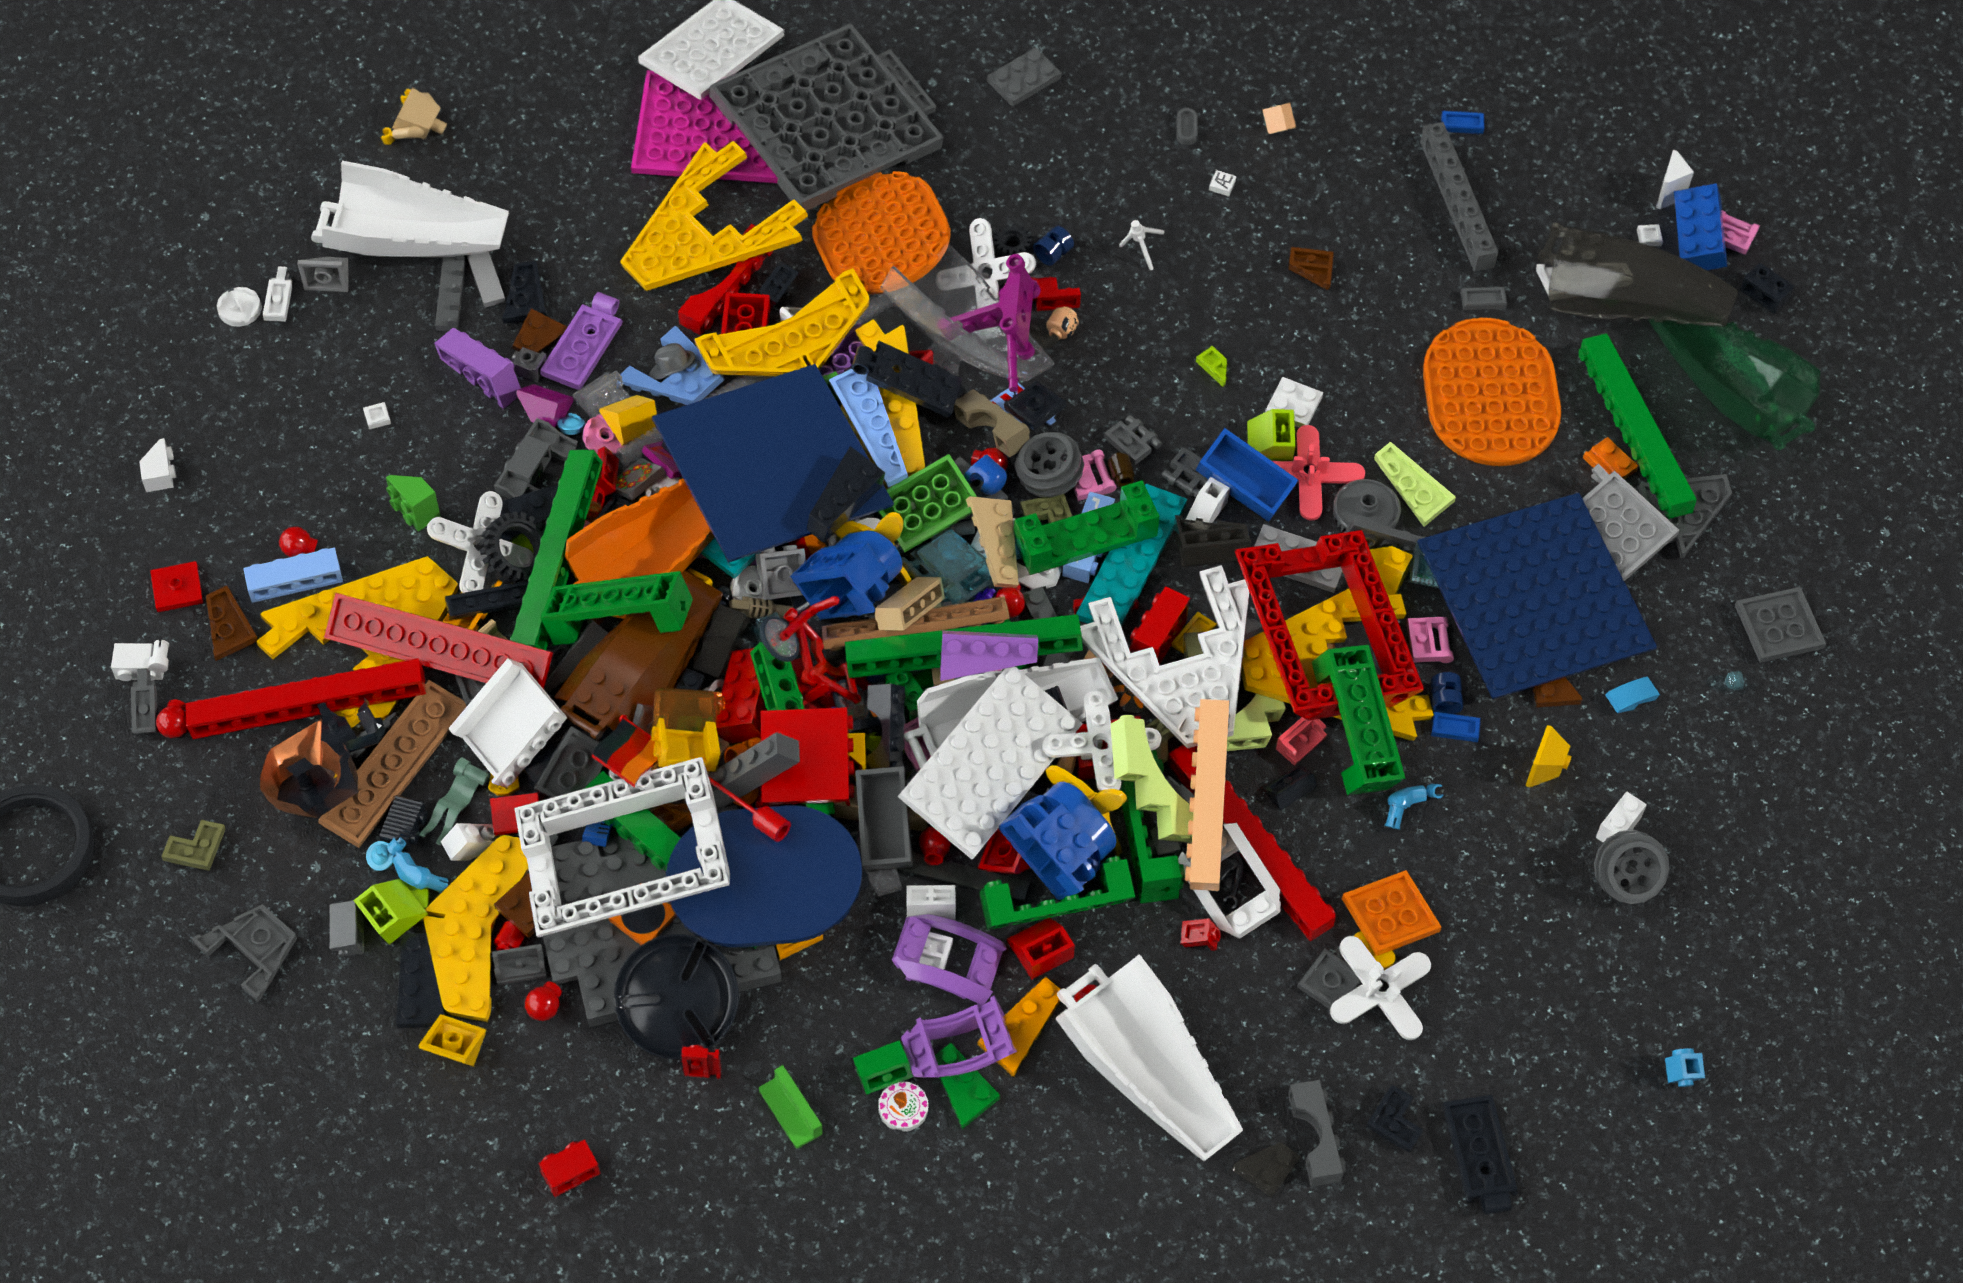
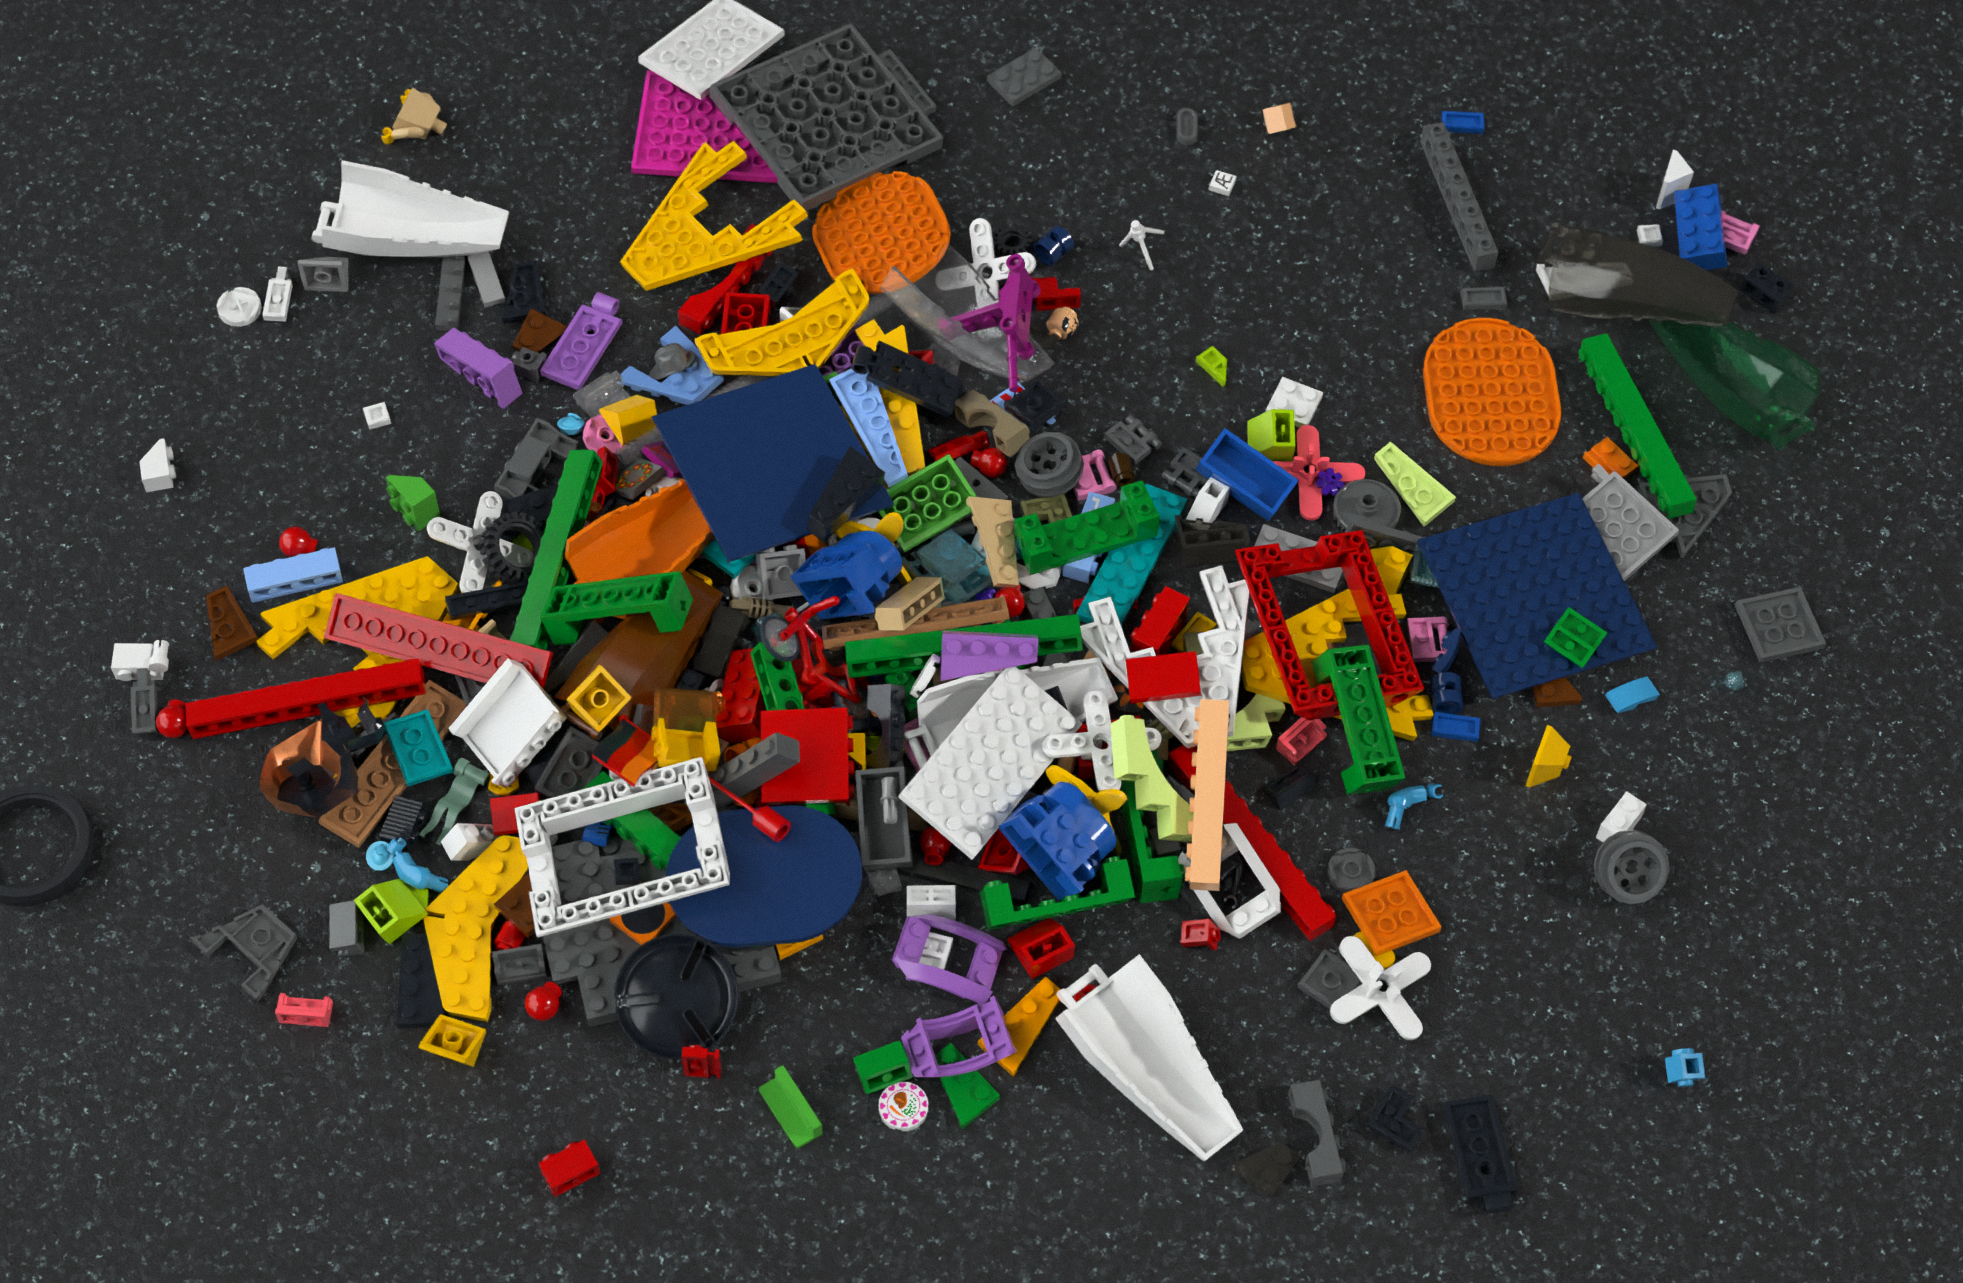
(176, 586): red plate -> none
(196, 852): olive plate -> none
(304, 1011): none -> coral hinge
(417, 747): none -> teal tile
(544, 403): magenta slope -> none
(598, 698): none -> yellow slope
(626, 871): none -> black plate
(889, 799): none -> light grey axle
(925, 676): none -> white tile
(960, 446): none -> red hinge
(989, 472): blue helmet -> none
(1163, 677): none -> red tile
(1312, 265): reddish brown wing -> none
(1329, 482): none -> dark purple plant
(1350, 869): none -> dark grey tile
(1450, 645): none -> dark blue slope
(1575, 637): none -> green slope

